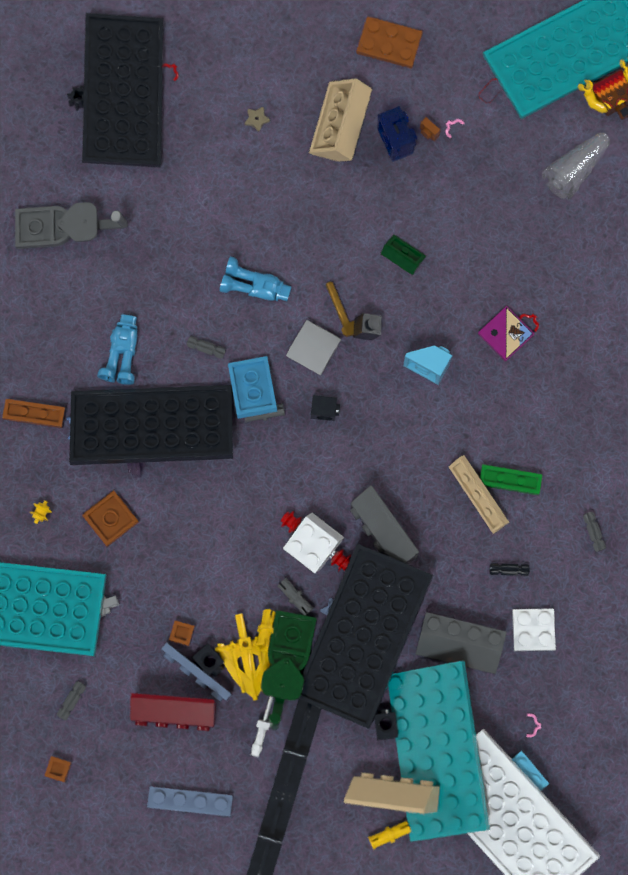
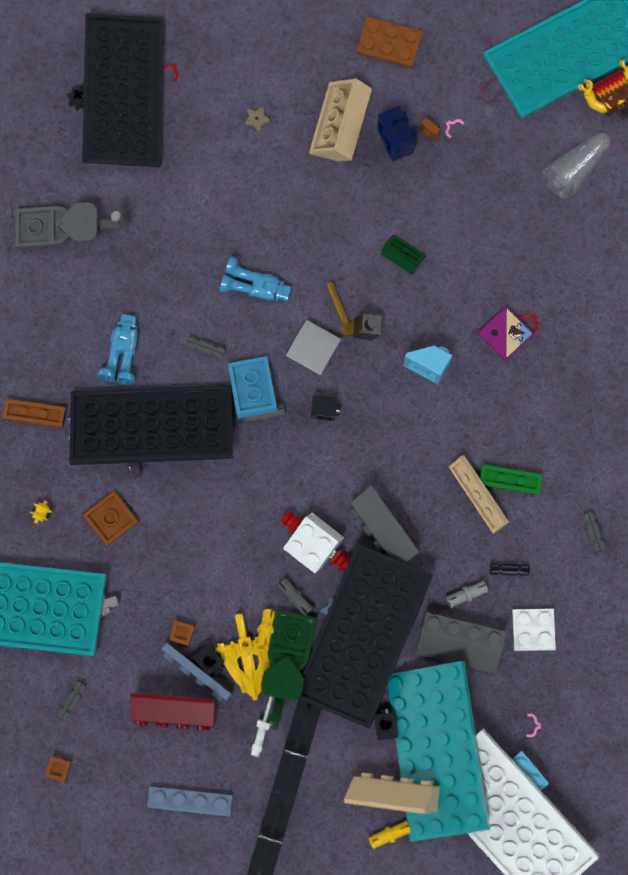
(466, 594): none -> light grey pin

